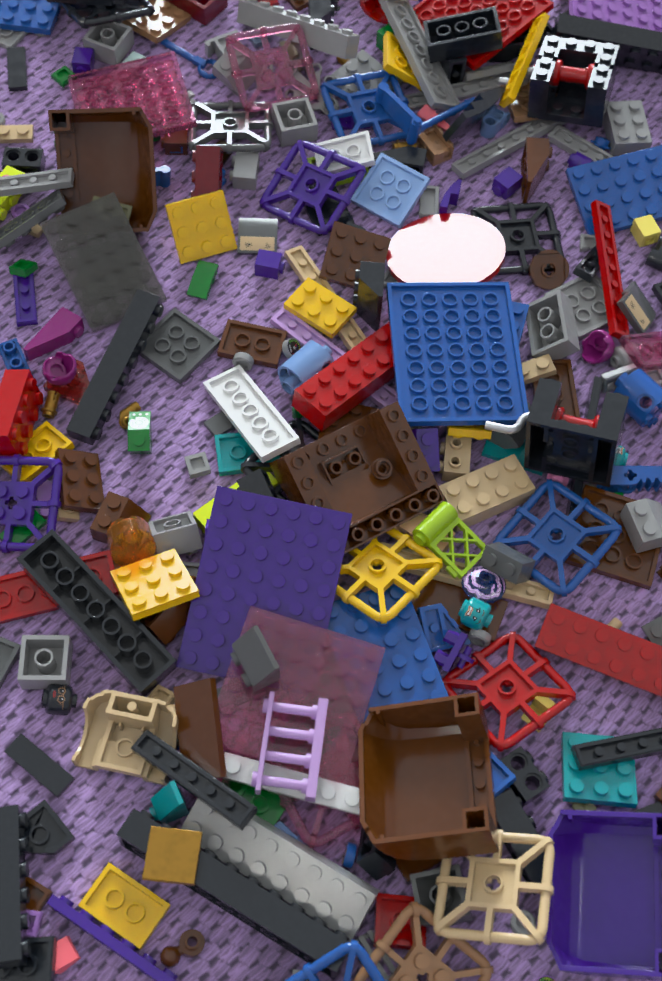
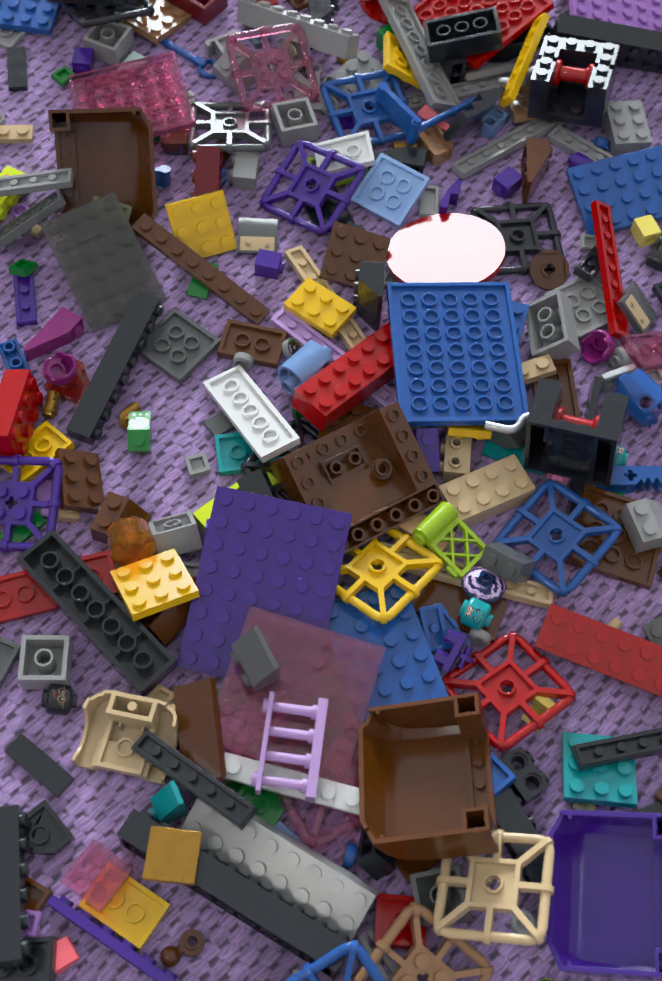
(24, 159): black brick -> none
(97, 875): none -> clear pink plate
(200, 269): none -> reddish brown plate

